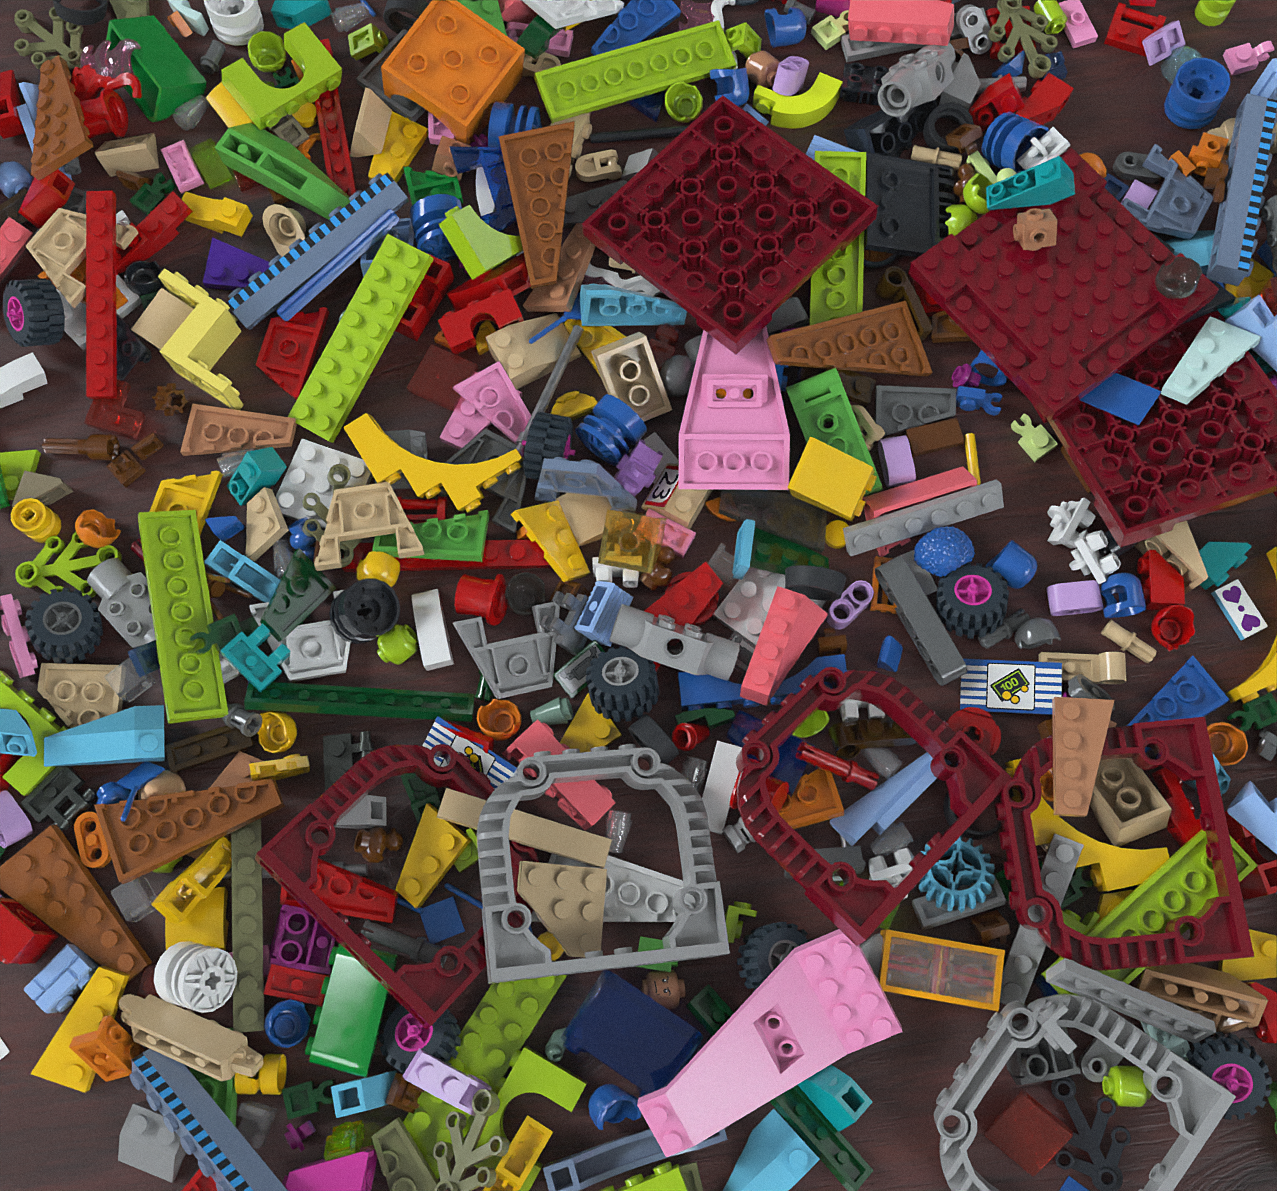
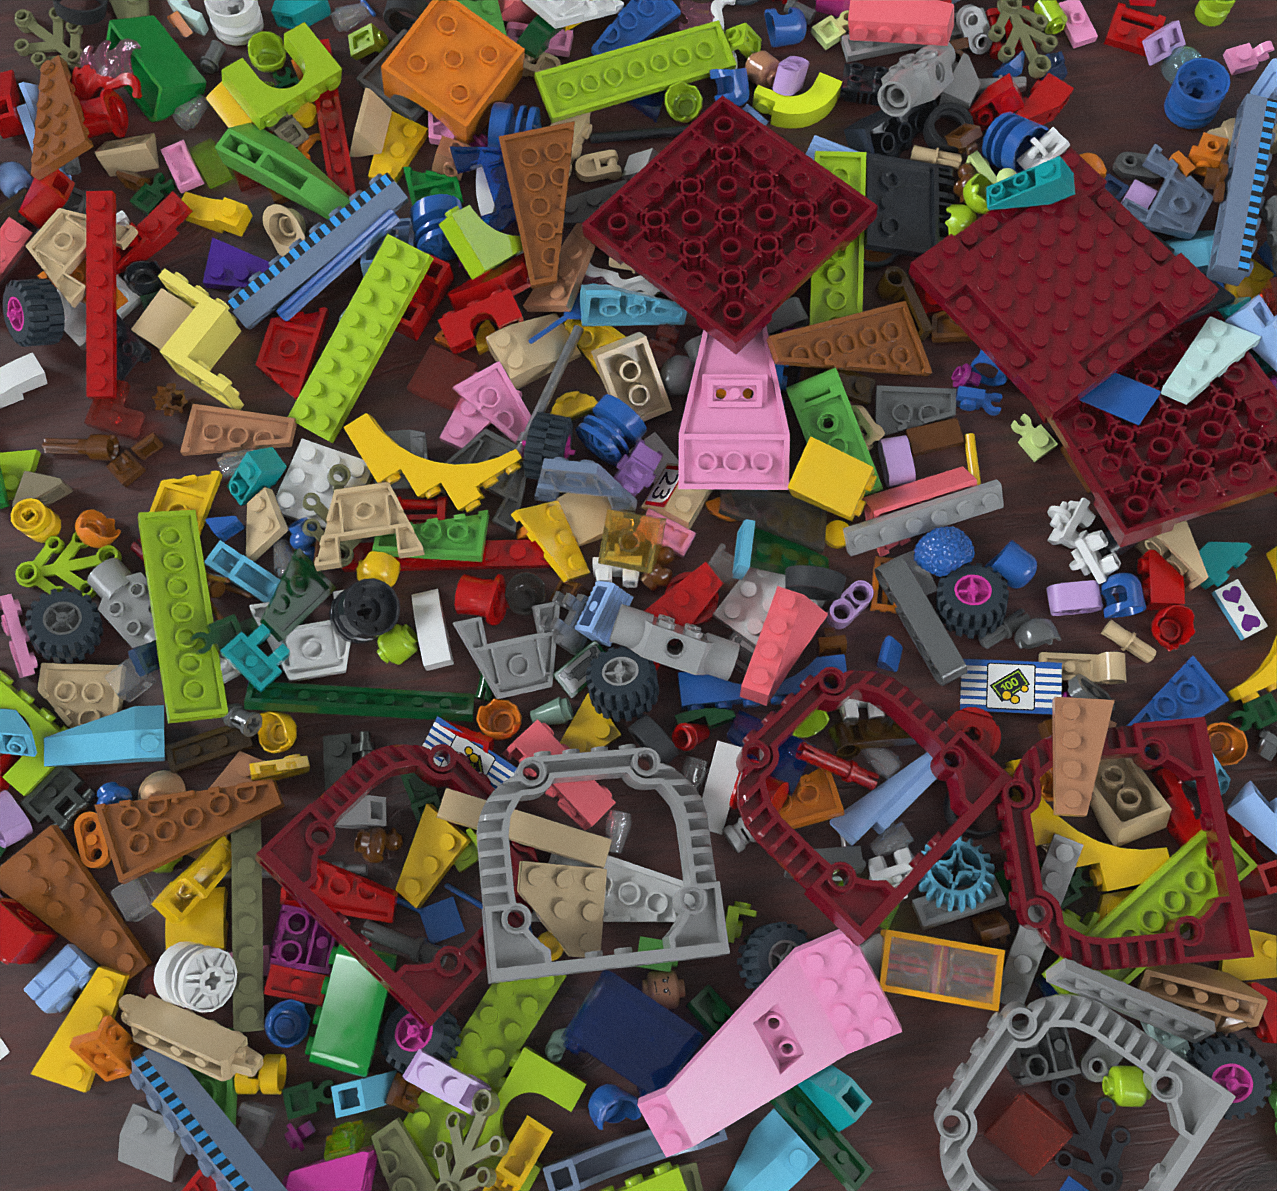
(136, 780): blue piece -> none
(1035, 229): nougat brick -> none
(1055, 1035): light grey bracket -> none
(1178, 278): clear smoke hair -> none

